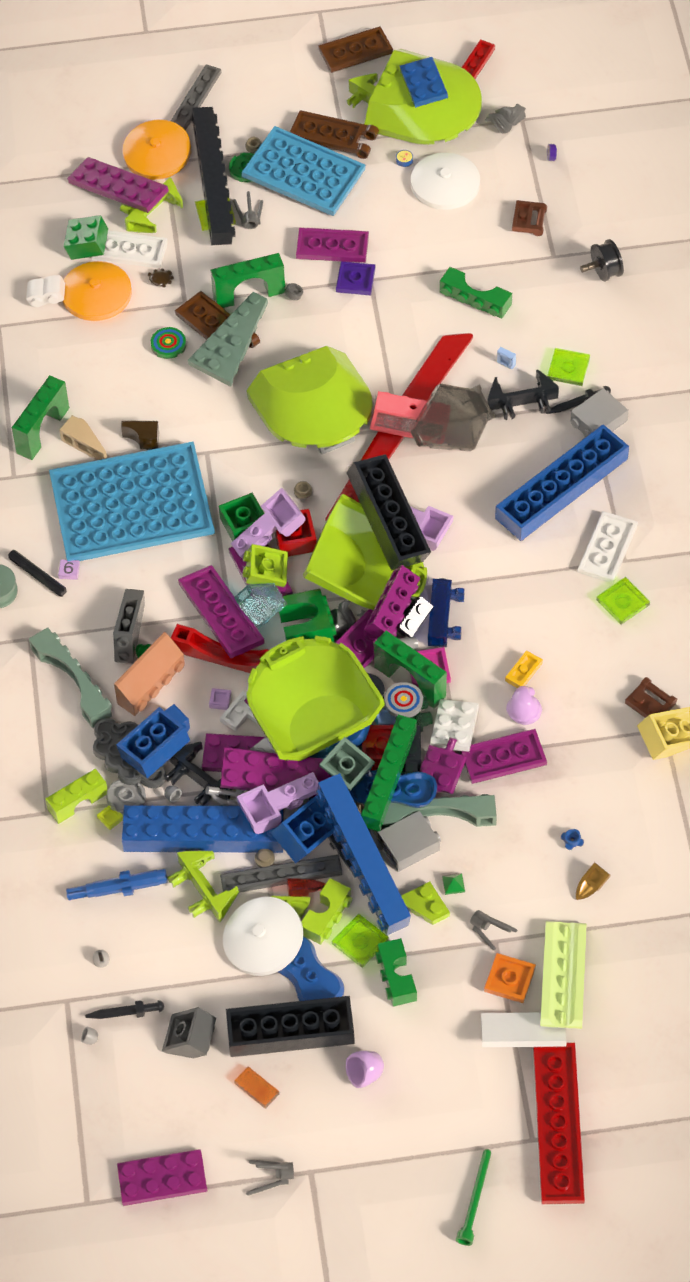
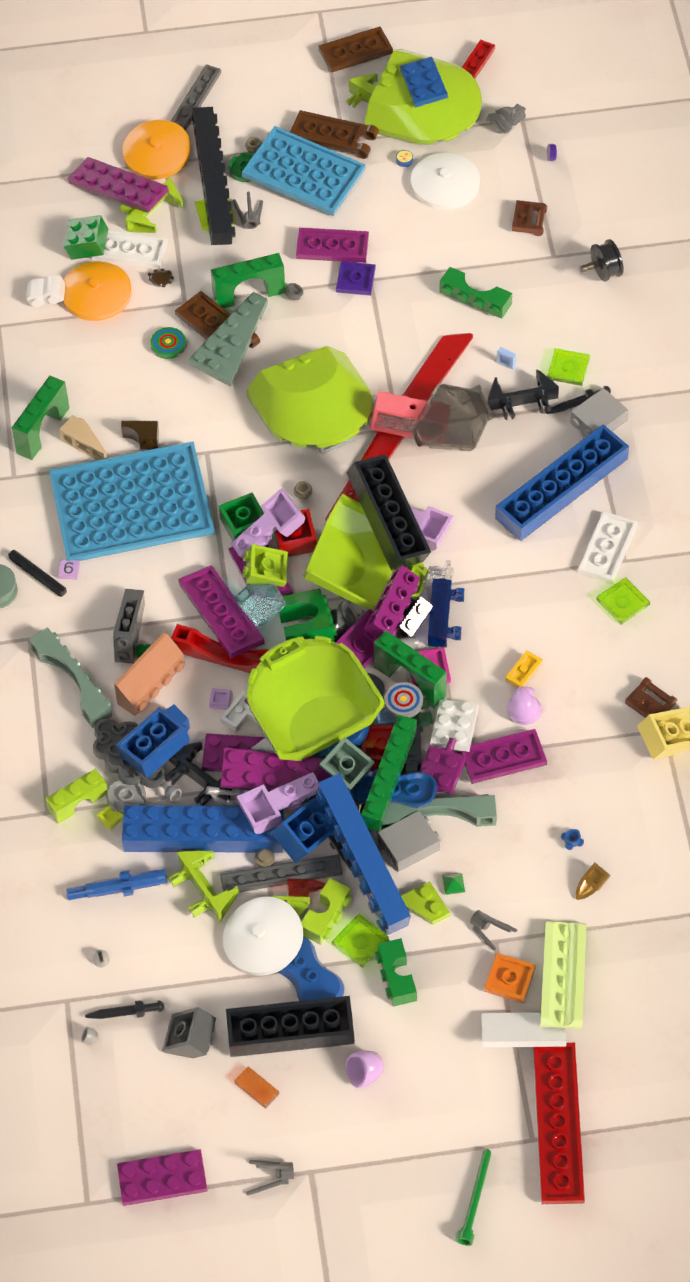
(437, 572): none -> clear bracket

